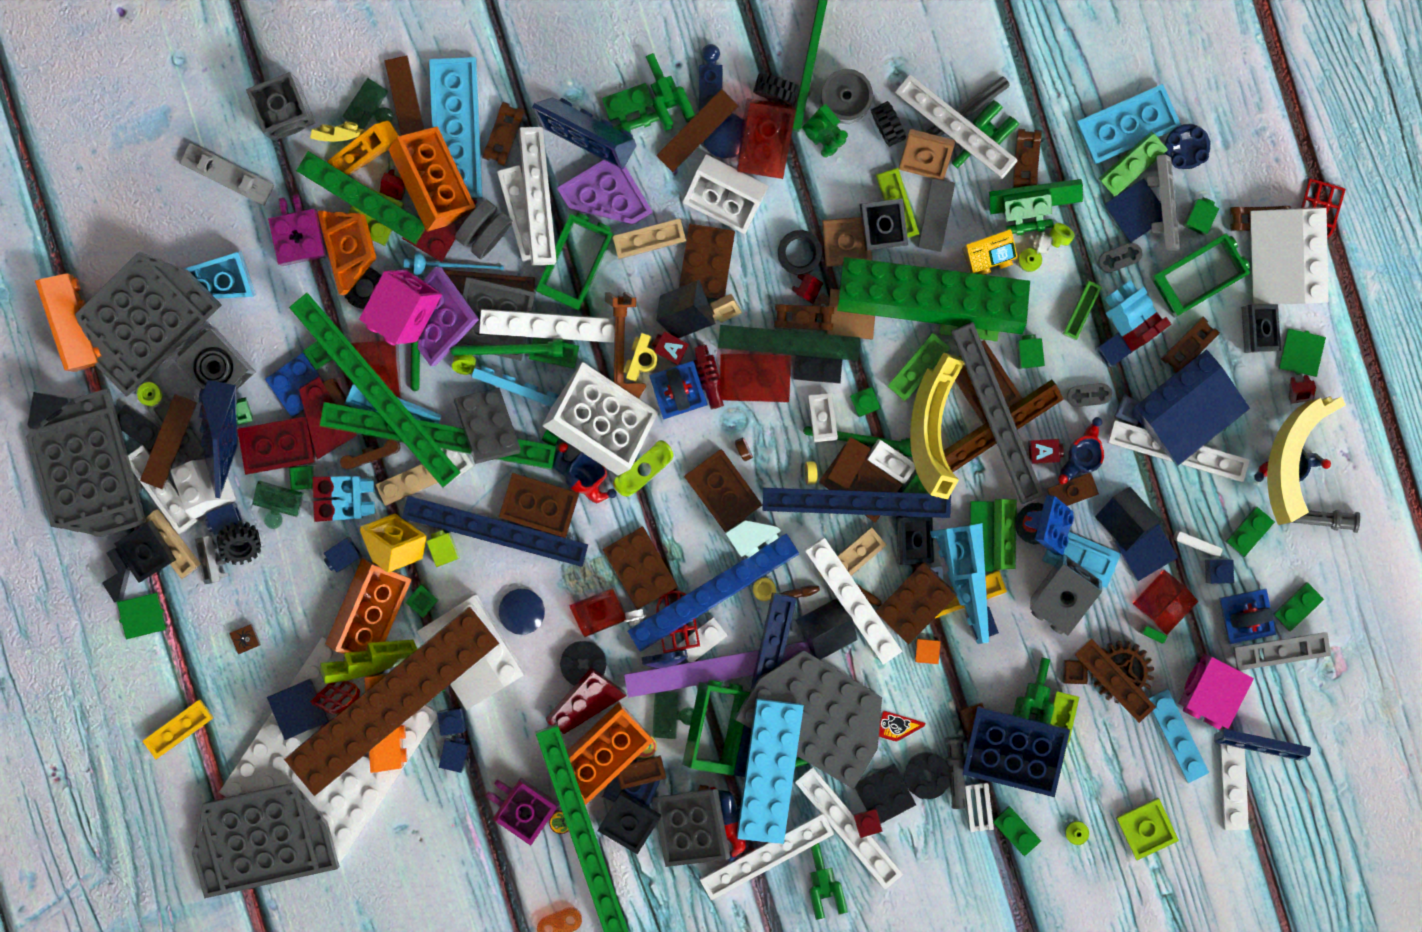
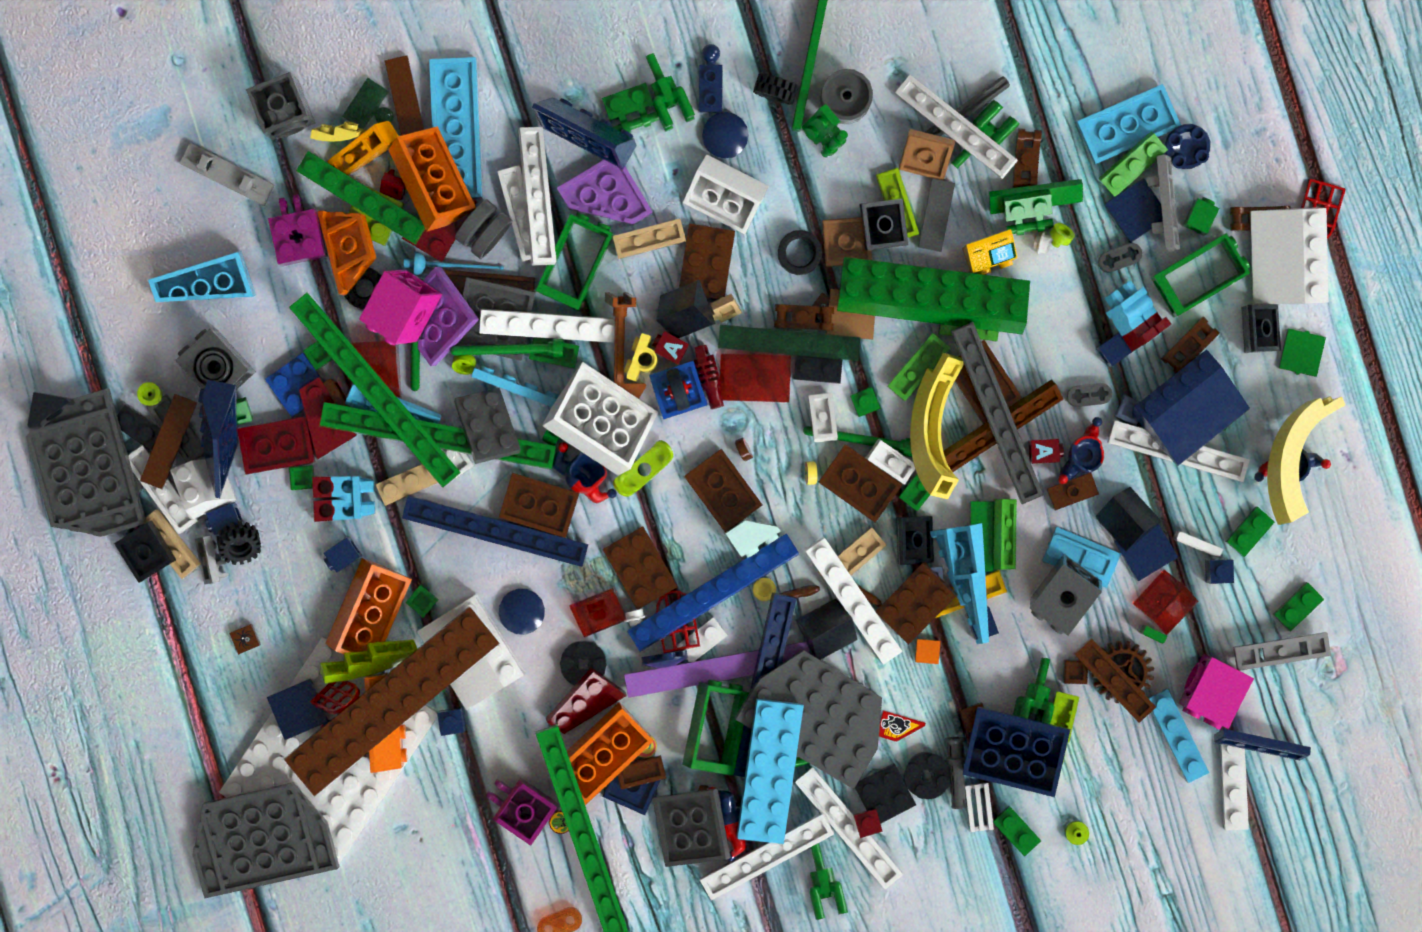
(61, 303): orange slope -> none
(117, 584): black slope -> none
(141, 616): green piece -> none
(143, 318): dark grey plate -> none
(178, 729): yellow plate -> none
(278, 501): clear green plate -> none
(370, 454): reddish brown plate -> none
(393, 542): yellow slope -> none
(442, 548): lime brick -> none
(454, 754): dark blue brick -> none
(503, 133): reddish brown plate -> none
(629, 822): black plate -> none
(667, 715): clear green plate -> none
(697, 130): reddish brown tile -> none
(765, 138): clear red slope -> none
(809, 287): dark red tile -> none
(849, 463): reddish brown tile -> none
(855, 502): dark blue plate -> none
(888, 123): black tyre -> none
(1024, 260): lime tile -> none
(1030, 352): green brick -> none
(1045, 524): blue plate -> none
(1082, 310): bright green piece -> none
(1147, 829): lime plate -> none
(1247, 616): blue plate -> none
(1301, 391): dark red tile -> none
(1335, 520): dark grey pin -> none

